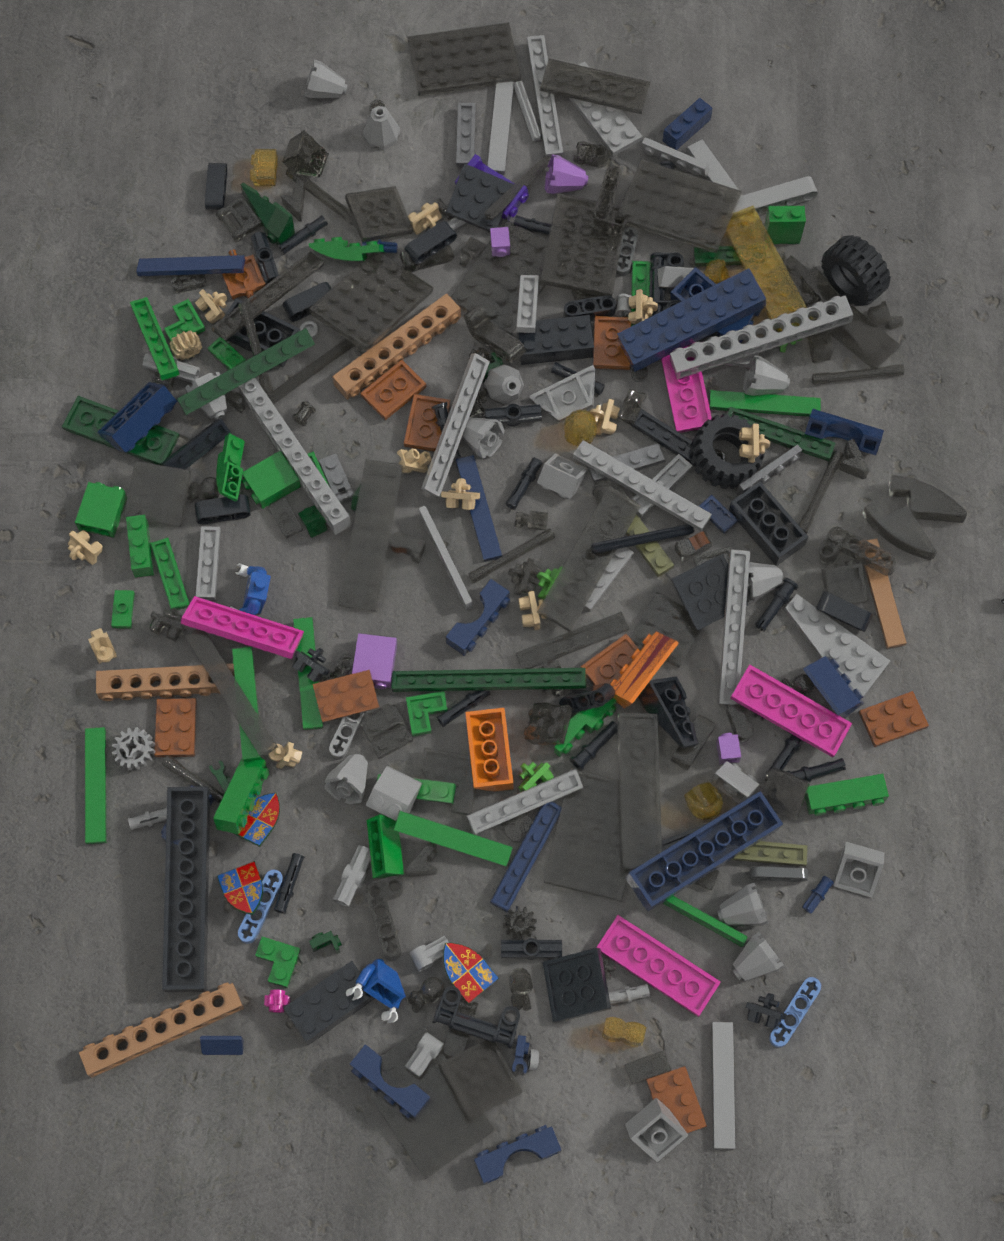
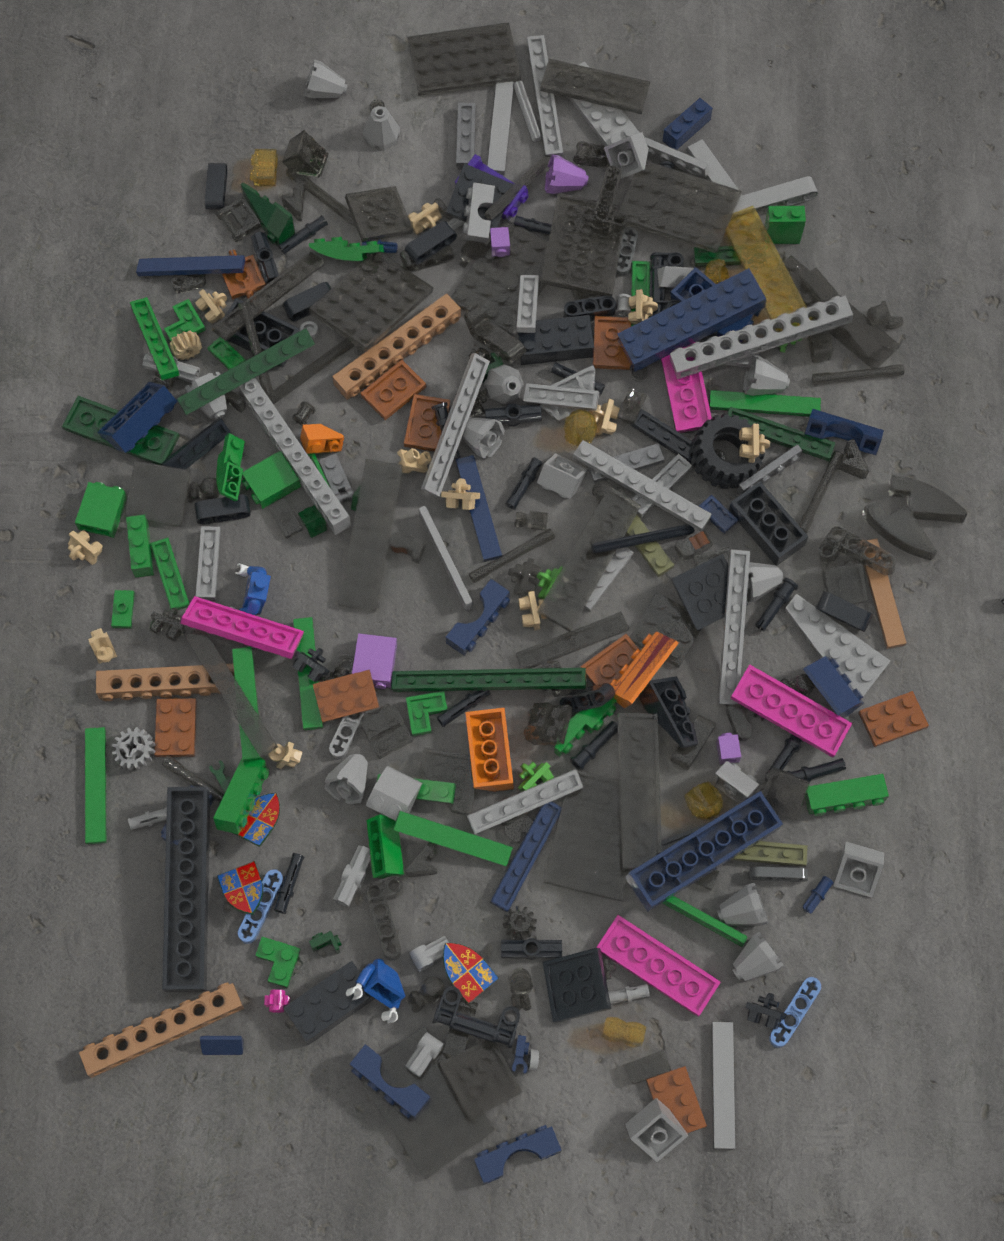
(320, 439): none -> orange slope
(475, 227): none -> light grey arch
(561, 396): none -> light grey plate
(628, 154): none -> light grey slope
(856, 270): black tyre -> none

